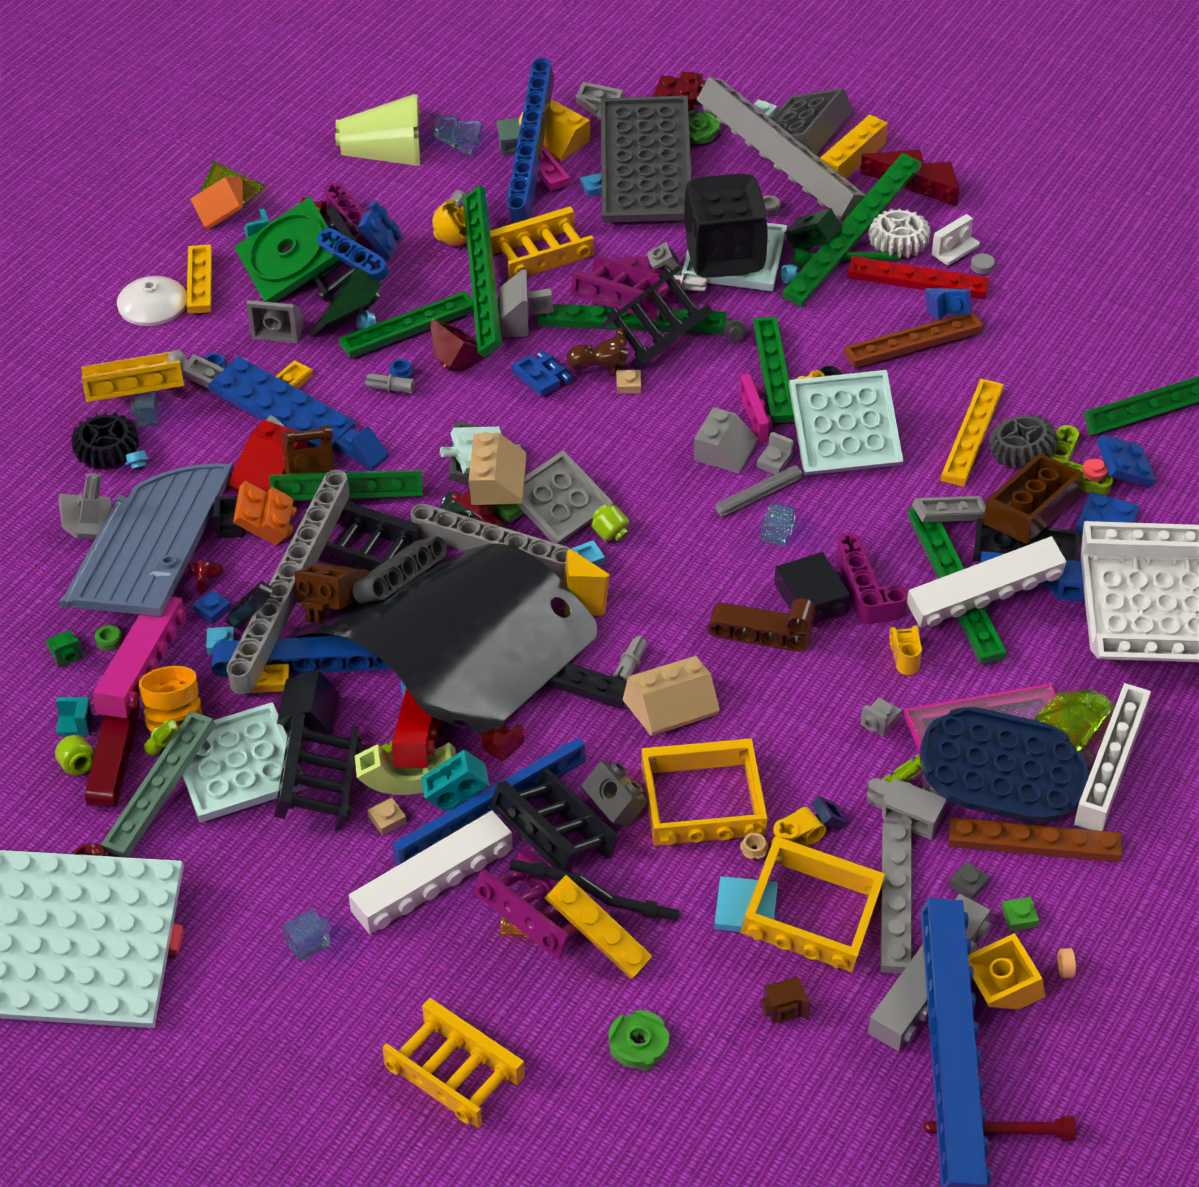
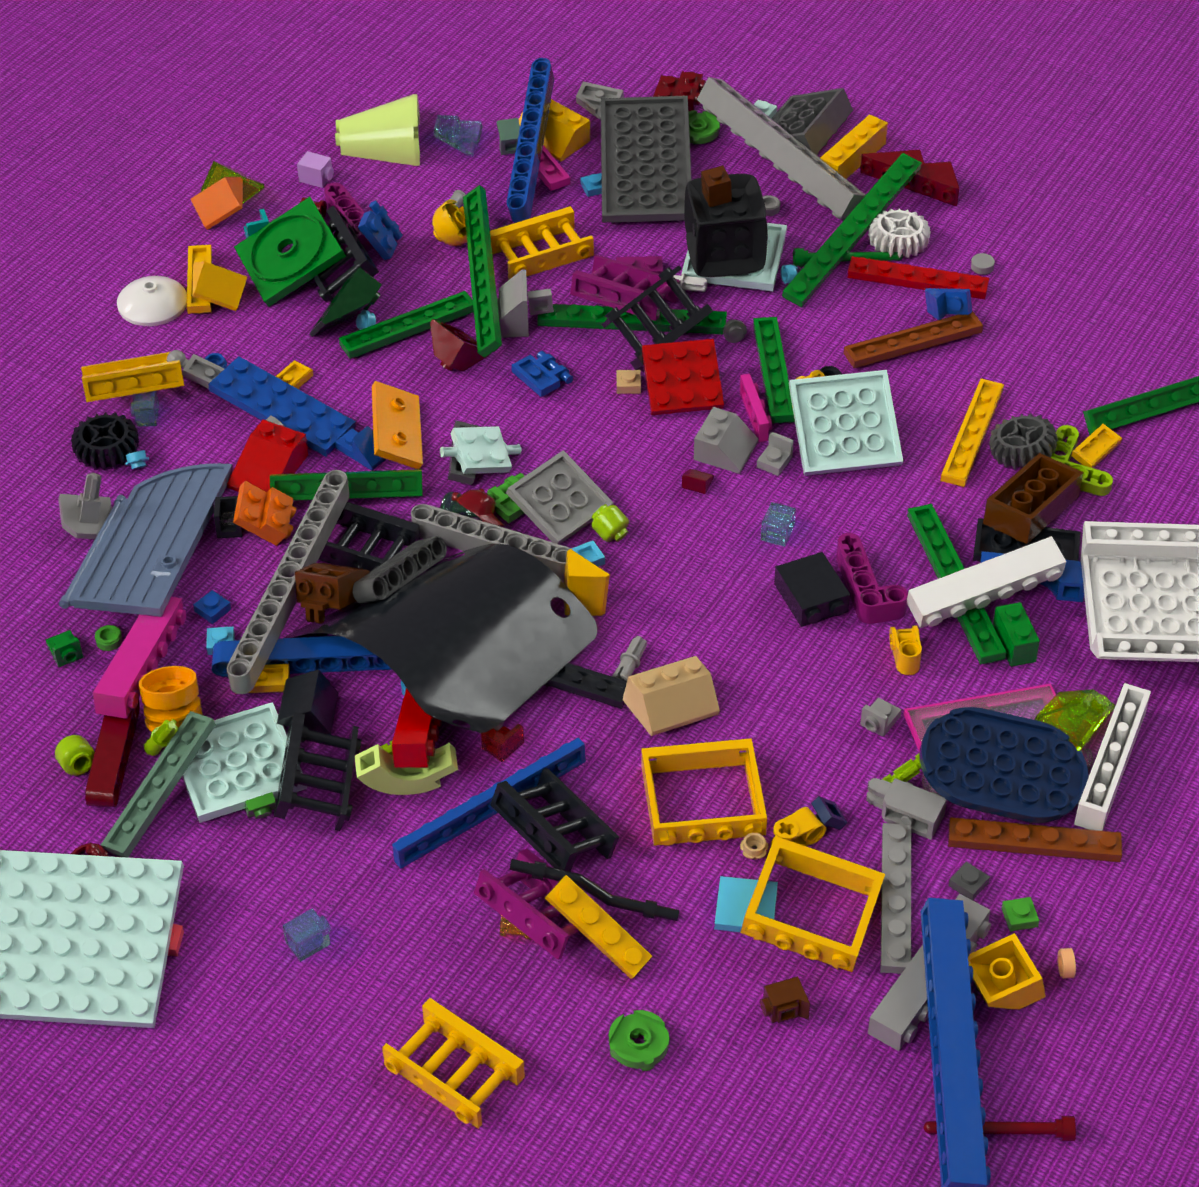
(74, 716): teal panel -> none
(205, 570): dark red piece -> none
(217, 285): none -> yellow slope
(249, 604): black beam -> none
(260, 806): none -> bright green plate
(275, 321): light grey slope -> none
(308, 459): reddish brown plate -> none
(315, 169): none -> lavender brick
(353, 253): blue beam -> none
(387, 816): tan plate -> none
(390, 383): light grey axle -> none
(396, 425): none -> light orange plate
(401, 368): blue plate -> none
(430, 872): white brick -> none
(455, 781): teal brick -> none
(496, 470): tan slope -> none
(606, 354): reddish brown animal -> none
(615, 793): dark grey brick -> none
(664, 256): light grey bracket -> none
(682, 376): none -> red plate
(696, 480): none -> dark red slope
(716, 186): none -> reddish brown brick
(758, 491): light grey axle -> none
(765, 627): reddish brown beam -> none
(813, 229): dark green brick -> none
(949, 508): light grey tile -> none
(954, 240): white bracket -> none
(1016, 634): none -> green brick
(1095, 470): coral plate -> none
(1096, 446): none -> yellow plate
(1106, 509): blue plate -> none
(1126, 461): blue plate -> none

